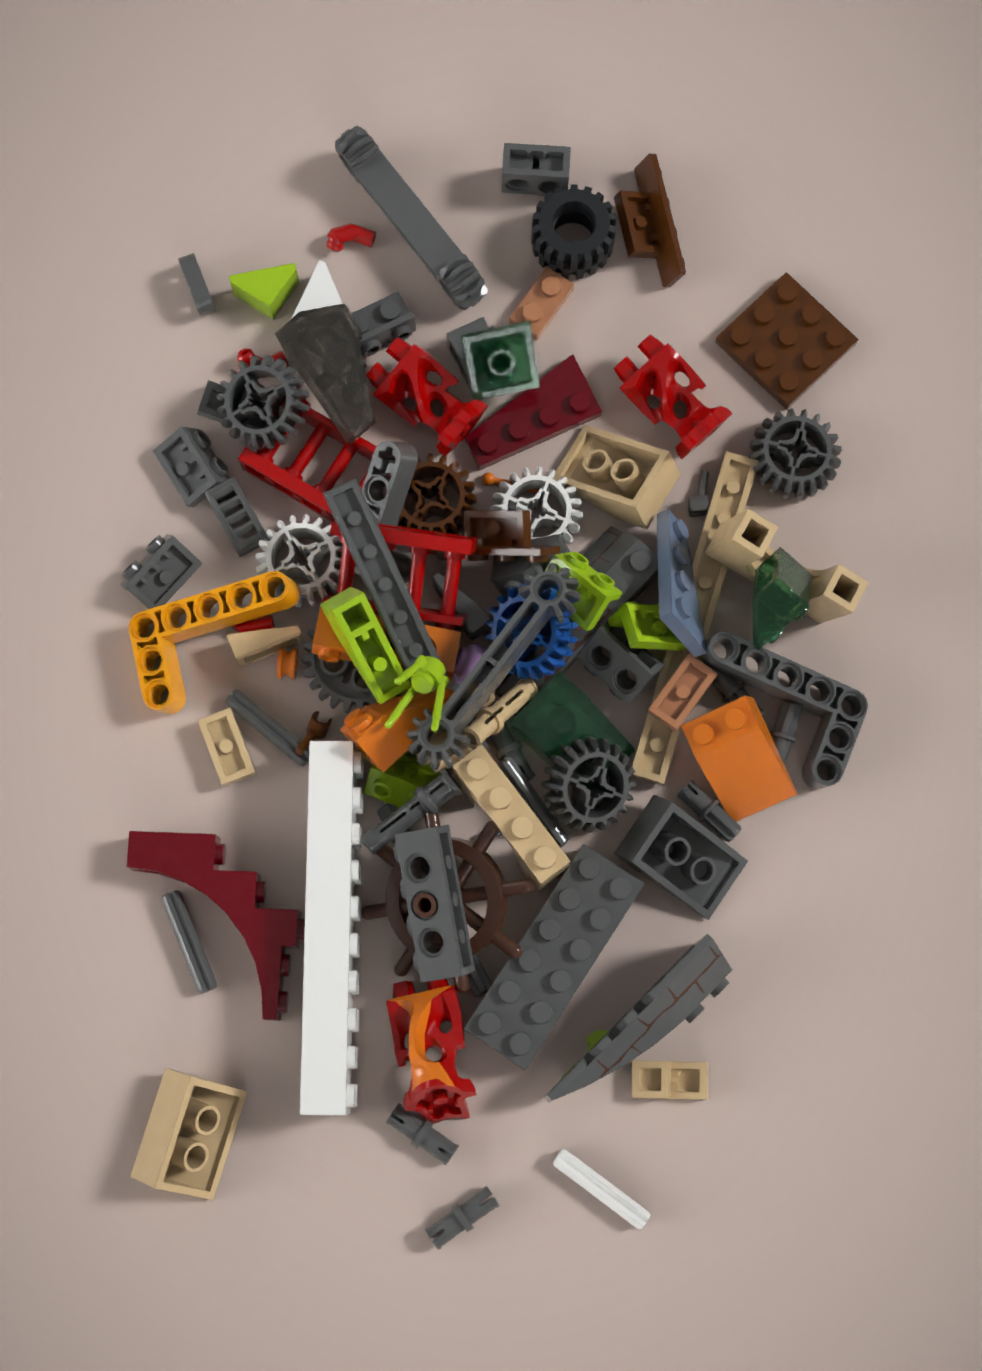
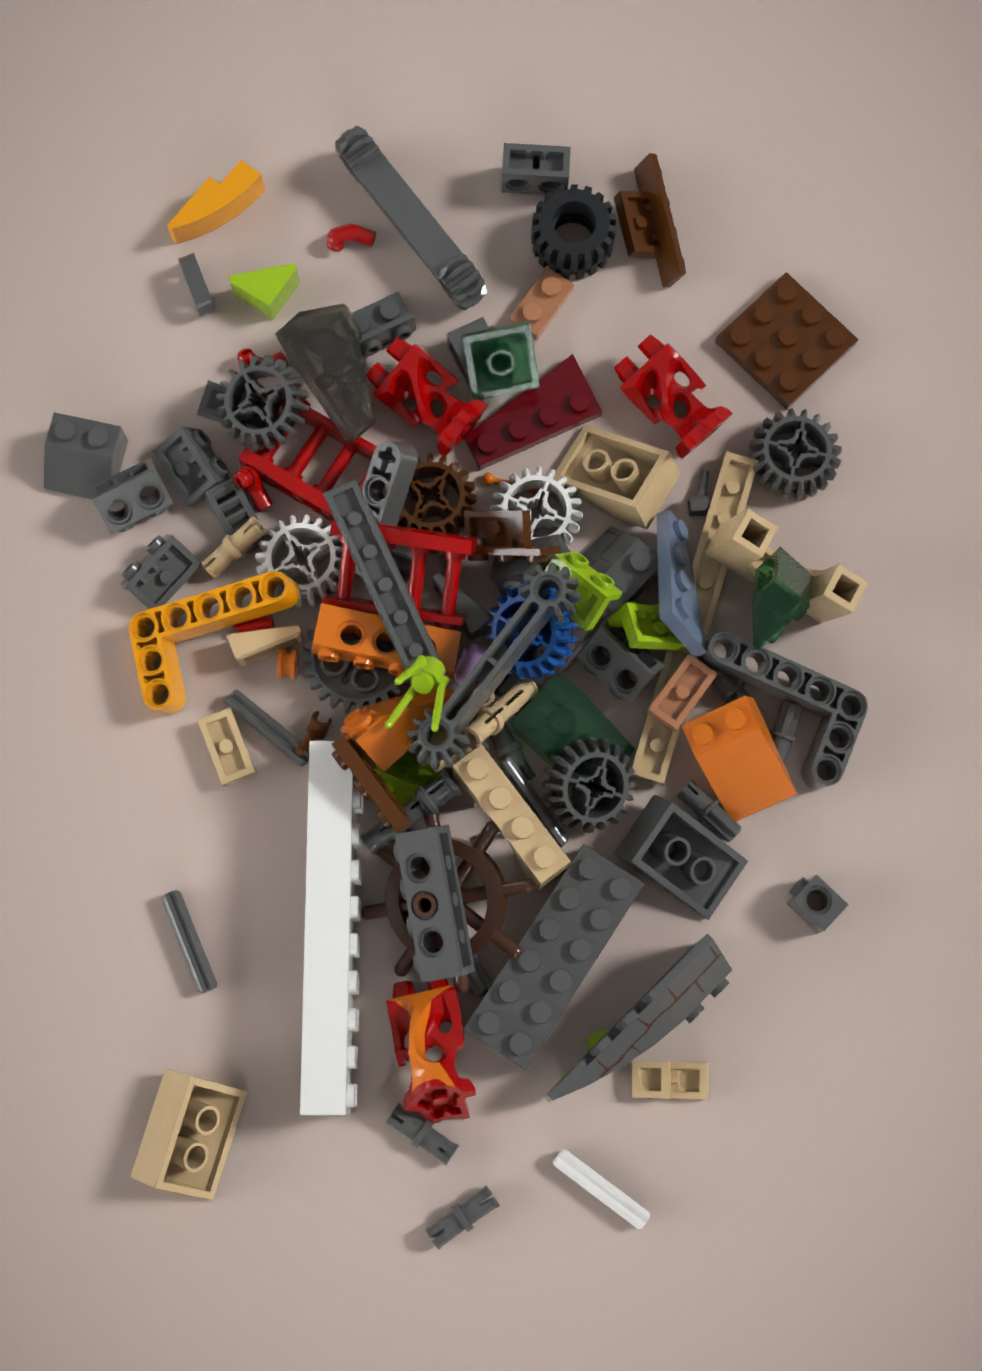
(81, 454): none -> dark grey slope
(126, 488): none -> dark grey brick
(217, 203): none -> light orange slope
(234, 547): none -> tan pin
(248, 479): none -> red arm
(267, 932): dark red arch -> none
(319, 291): white slope -> none
(365, 642): lime slope -> none
(370, 783): none -> reddish brown plate
(831, 908): none -> dark grey brick

